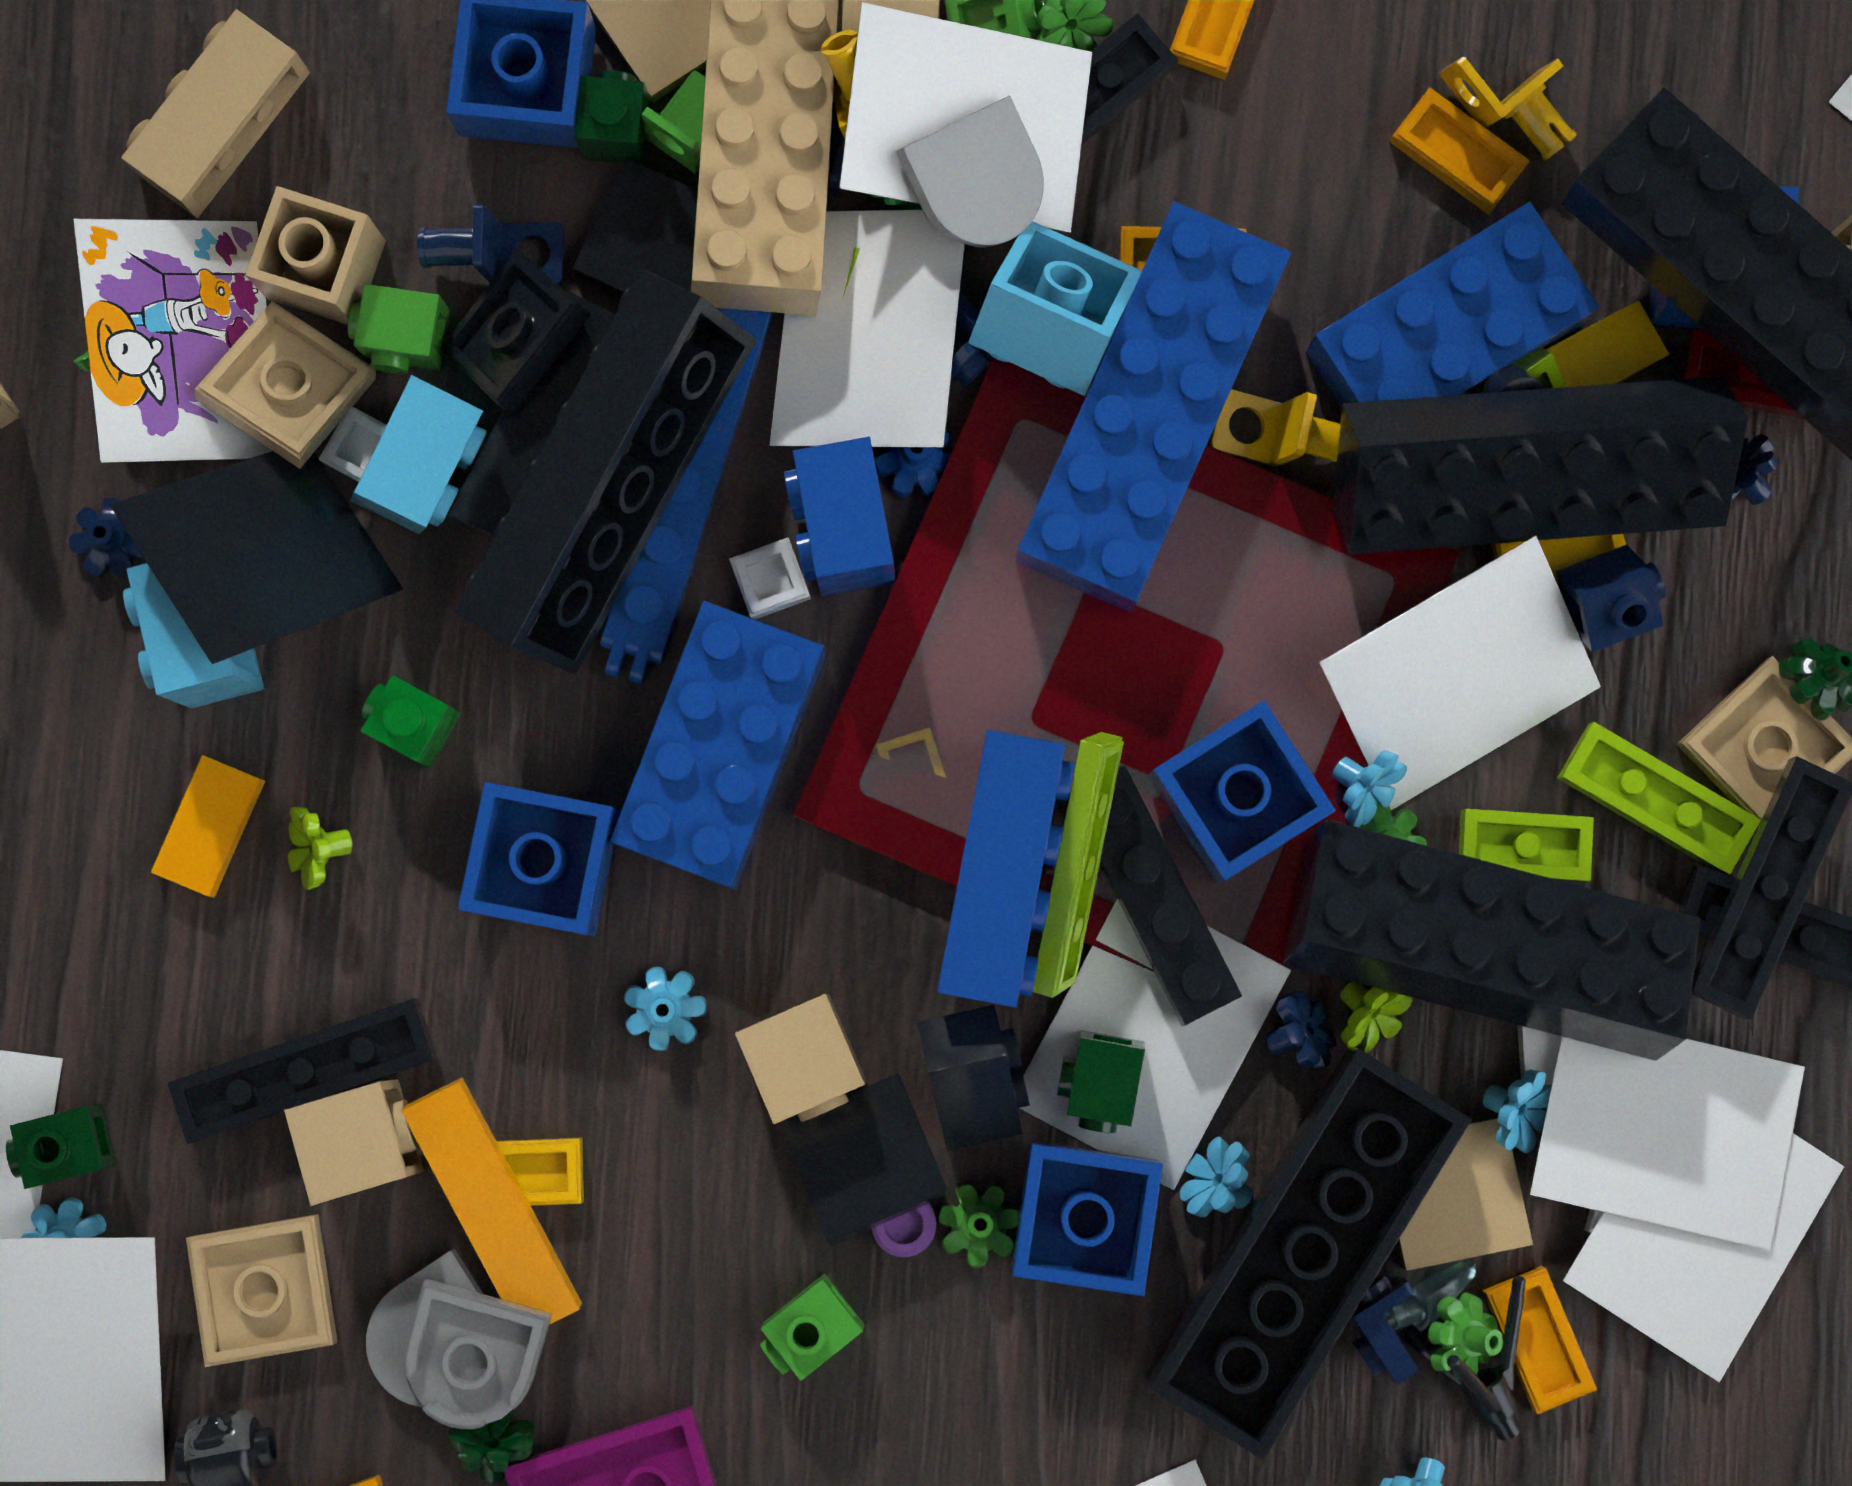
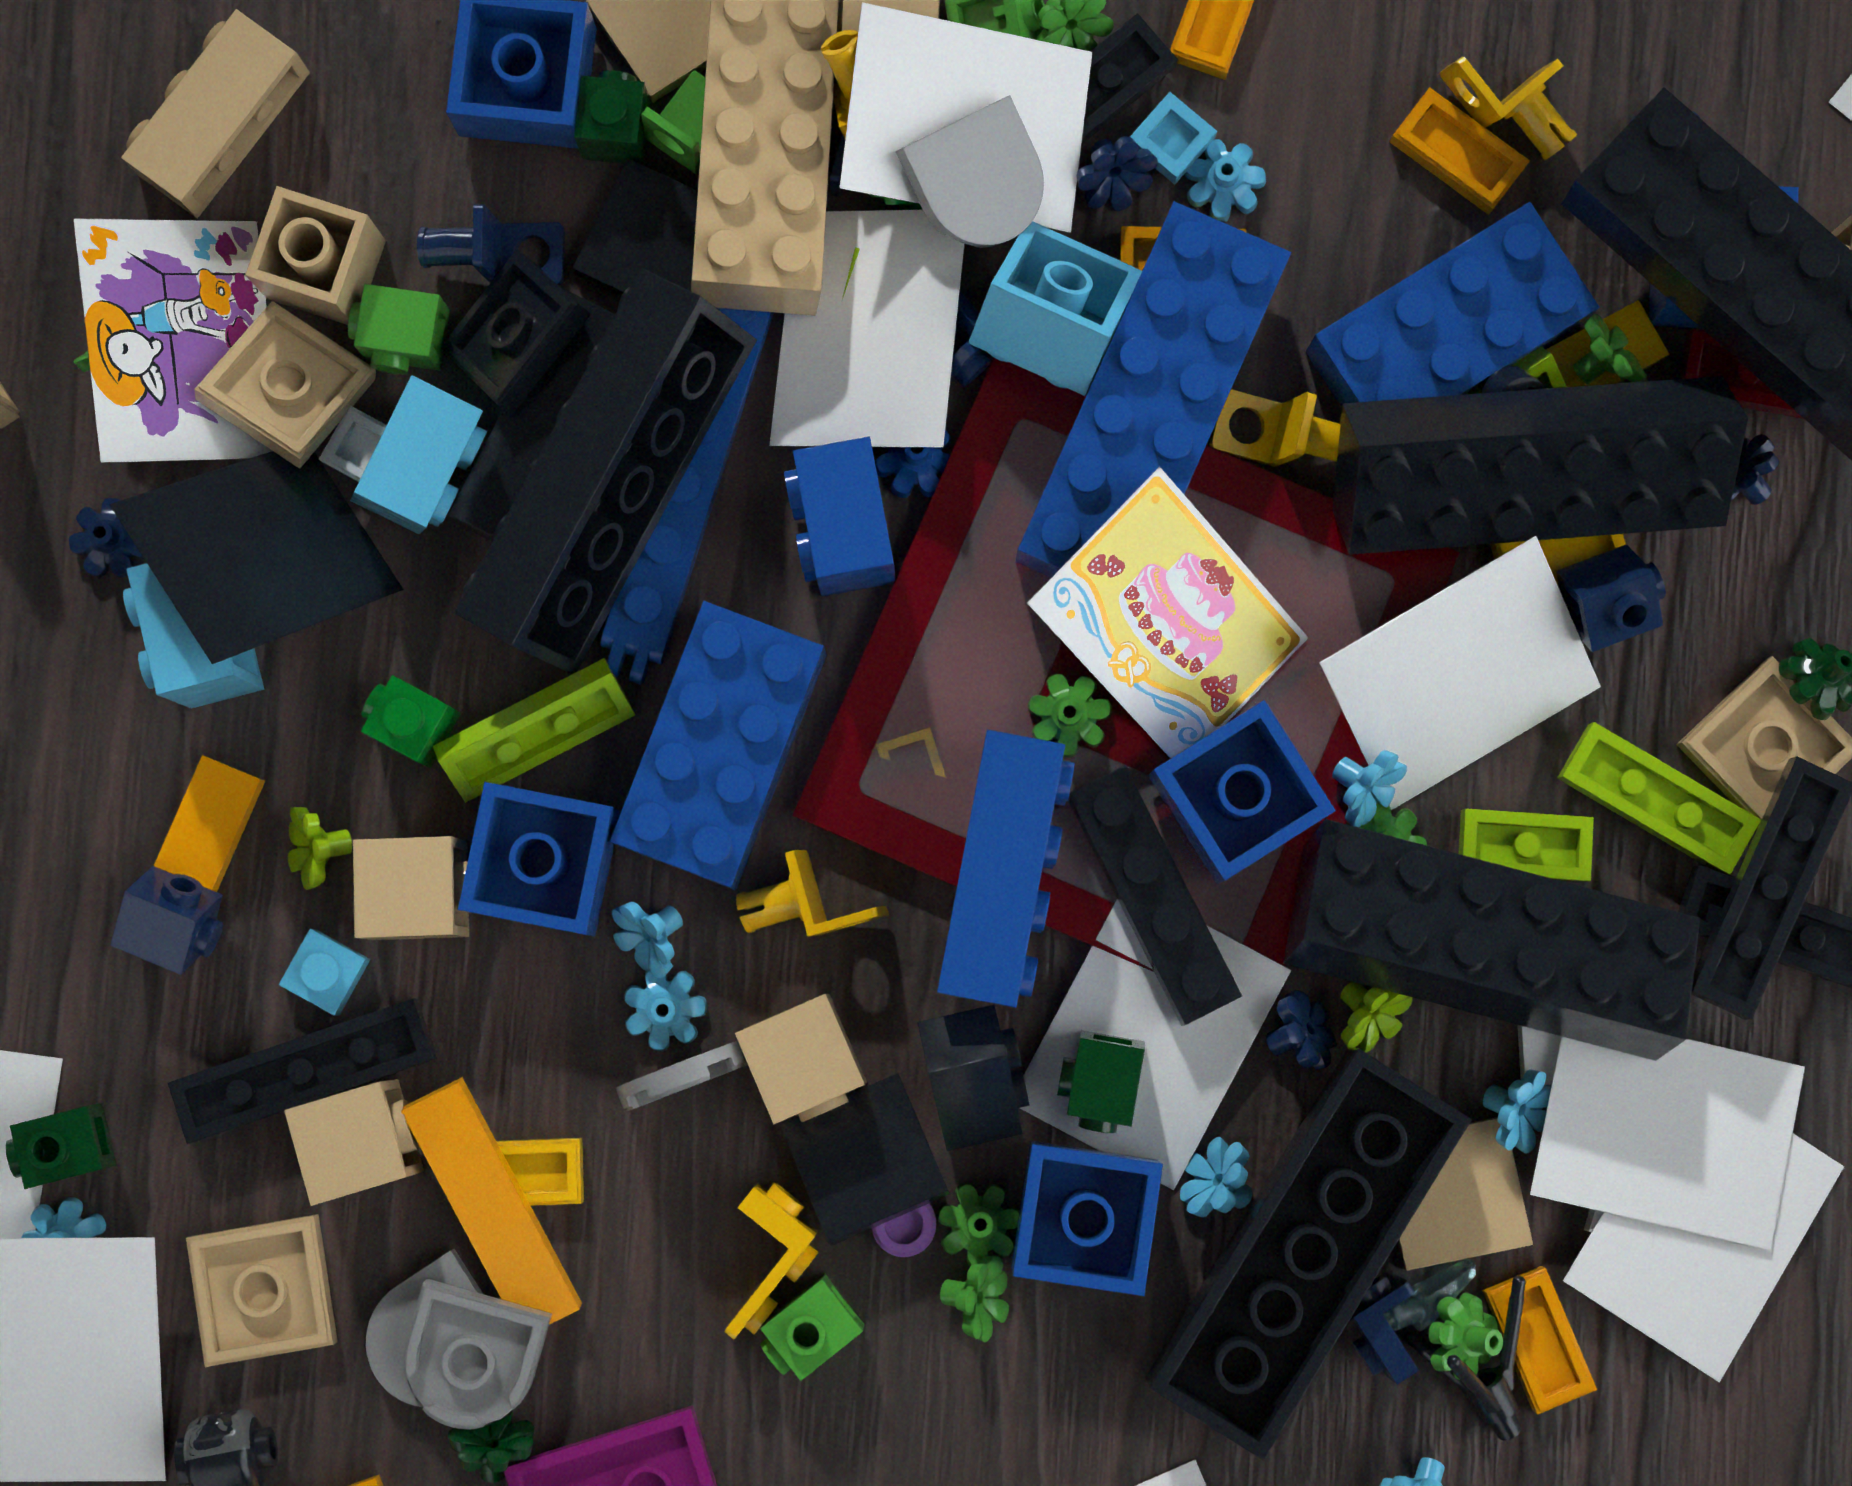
(168, 920): none -> dark blue brick
(324, 972): none -> medium azure plate
(409, 888): none -> tan head
(534, 730): none -> lime plate
(647, 935): none -> medium azure plant
(681, 1076): none -> light grey tile
(770, 578): white tile -> none
(779, 1215): none -> yellow bracket
(796, 899): none -> yellow bracket
(979, 1297): none -> bright green plant
(1073, 729): none -> bright green plant
(1078, 863): lime tile -> none
(1116, 171): none -> dark blue plant
(1168, 617): none -> sticker
(1174, 136): none -> medium azure plate
(1223, 189): none -> medium azure plant
(1607, 354): none -> bright green plant

